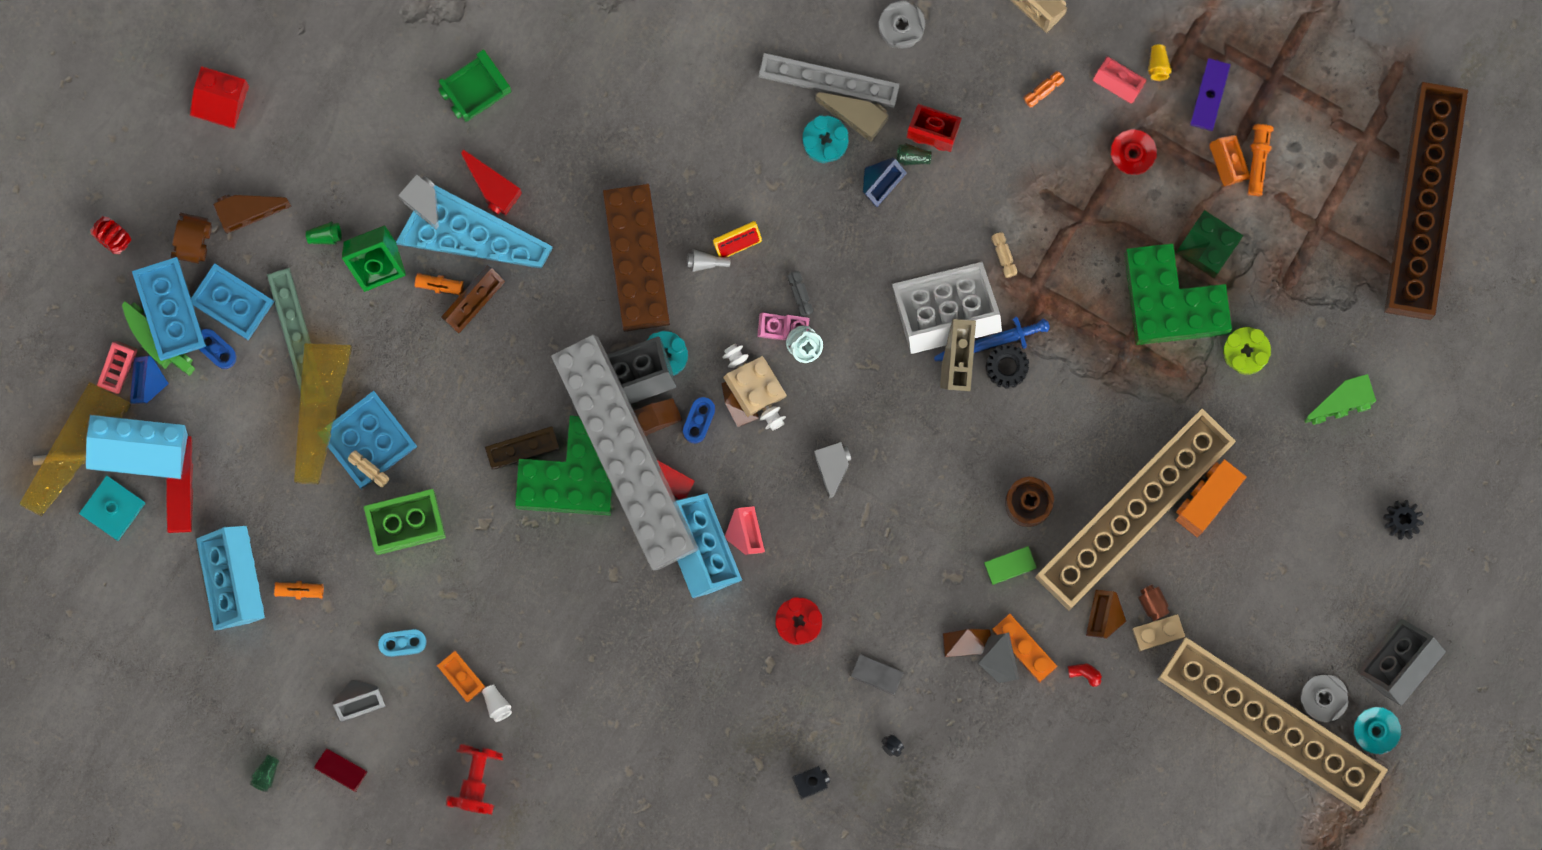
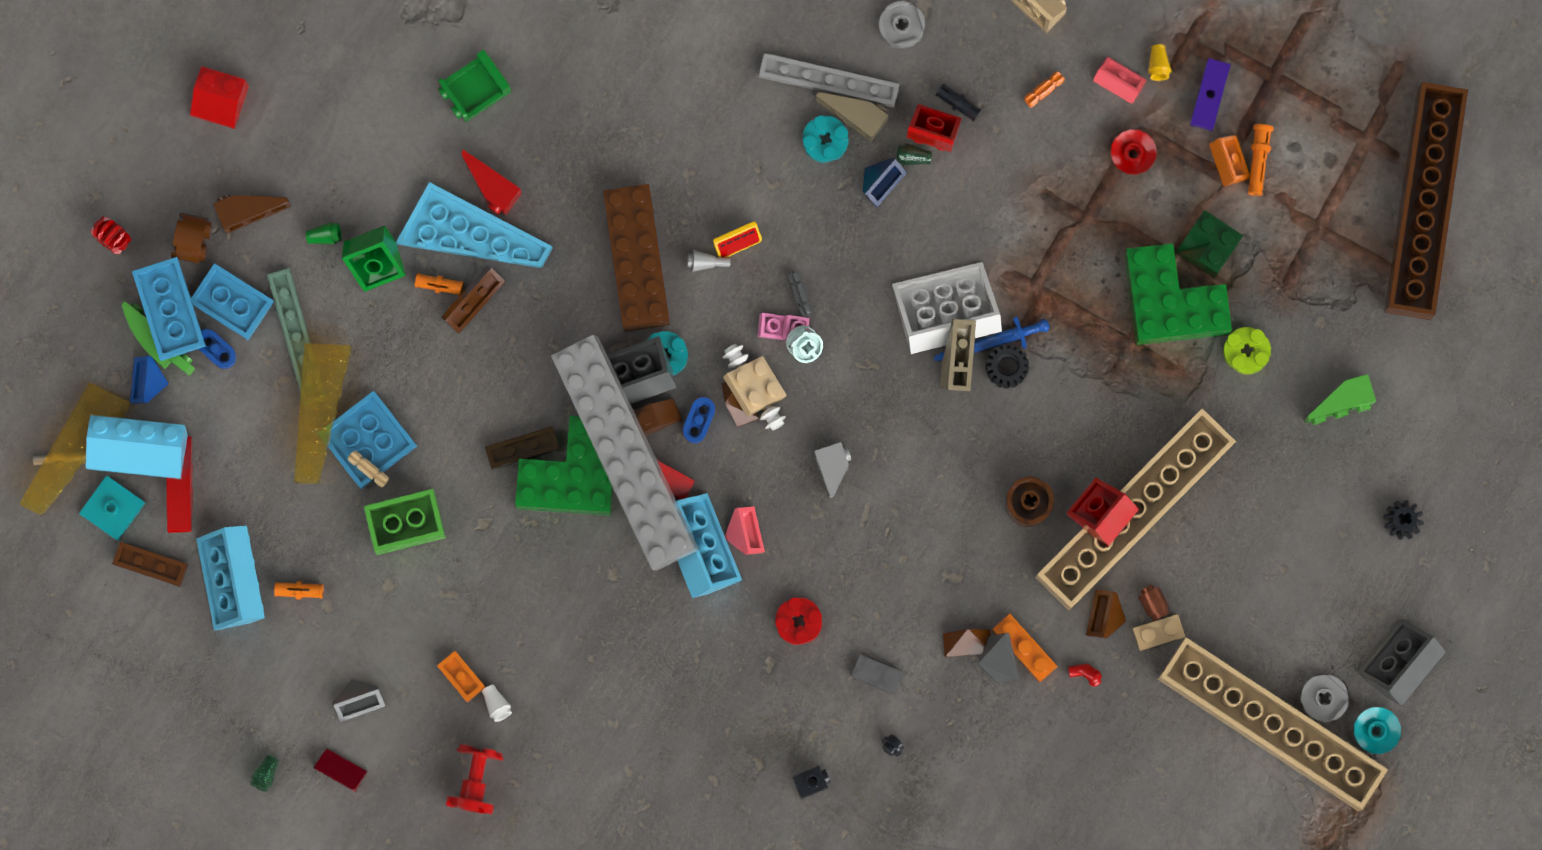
(112, 354): coral slope -> none
(150, 564): none -> reddish brown plate
(402, 643): medium azure plate -> none
(422, 199): light grey slope -> none
(958, 102): none -> black pin
(1004, 254): tan axle -> none
(1010, 565): bright green tile -> none
(1102, 511): none -> red slope
(1209, 497): orange brick -> none

